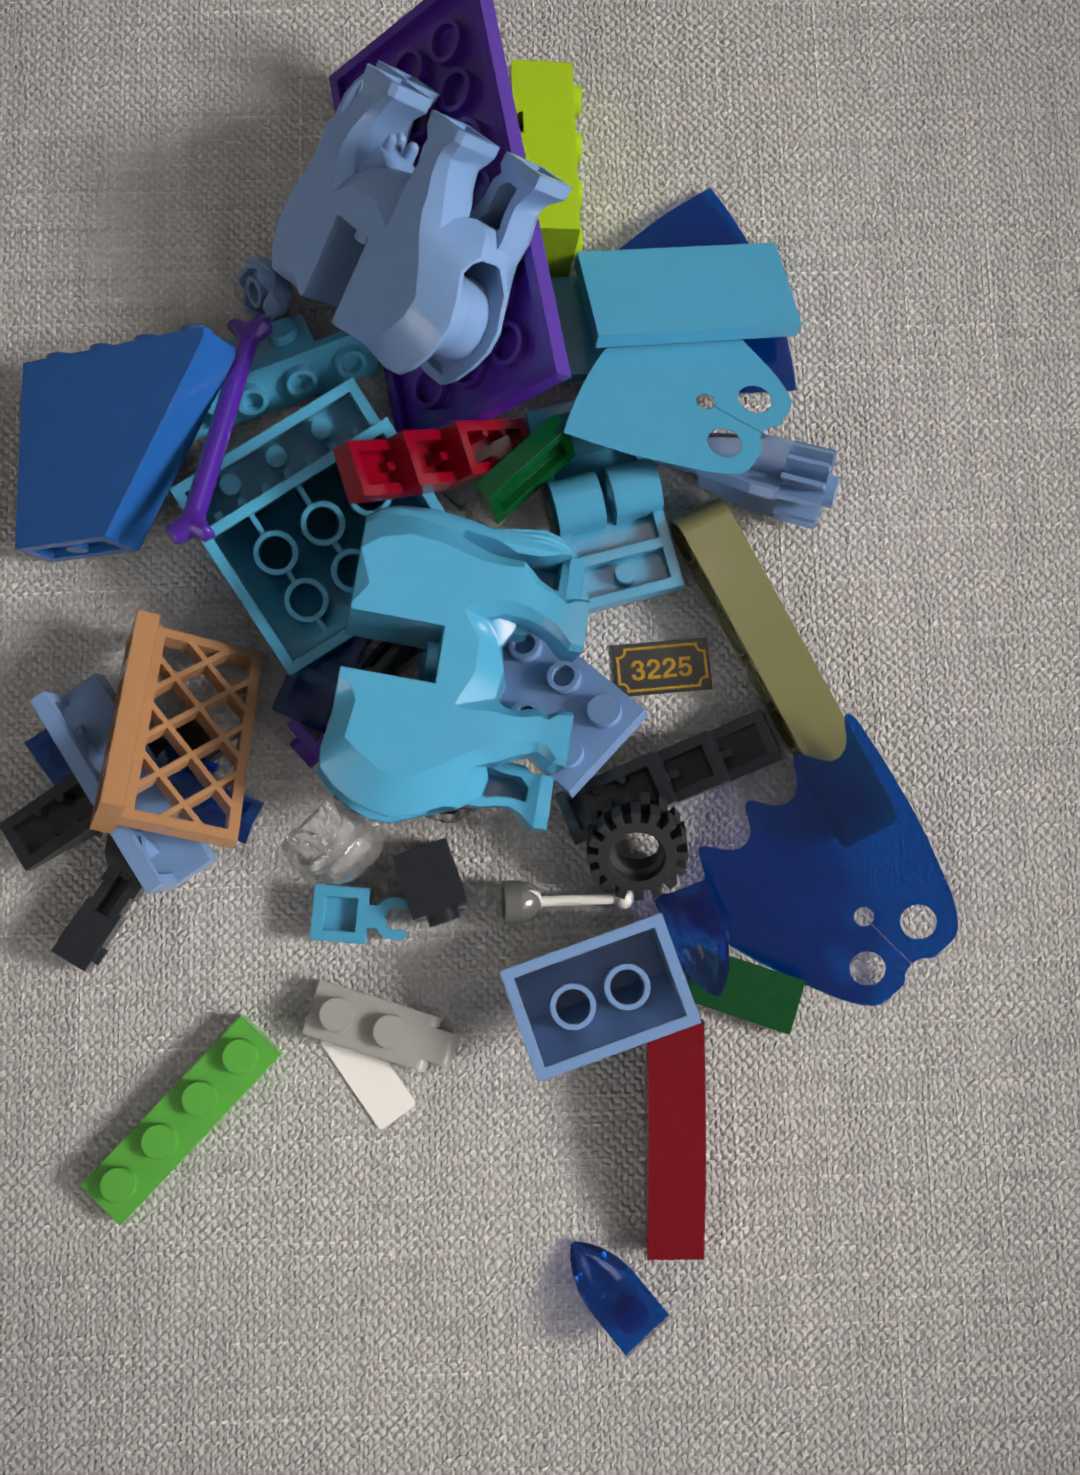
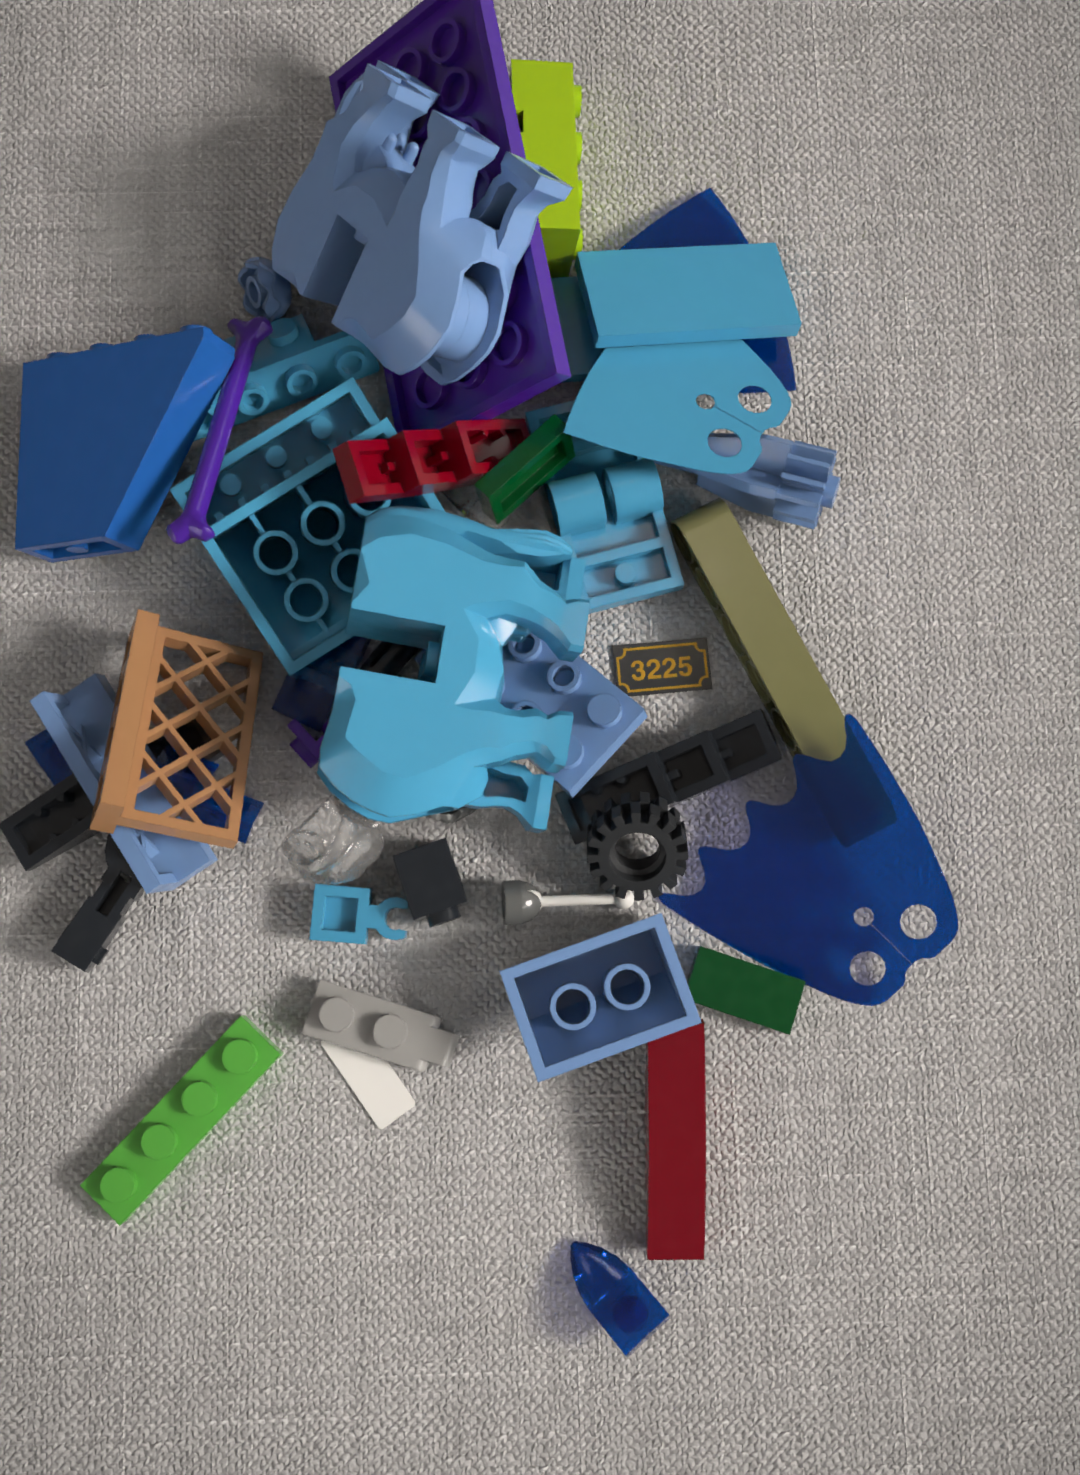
(698, 934): clear blue plate -> none

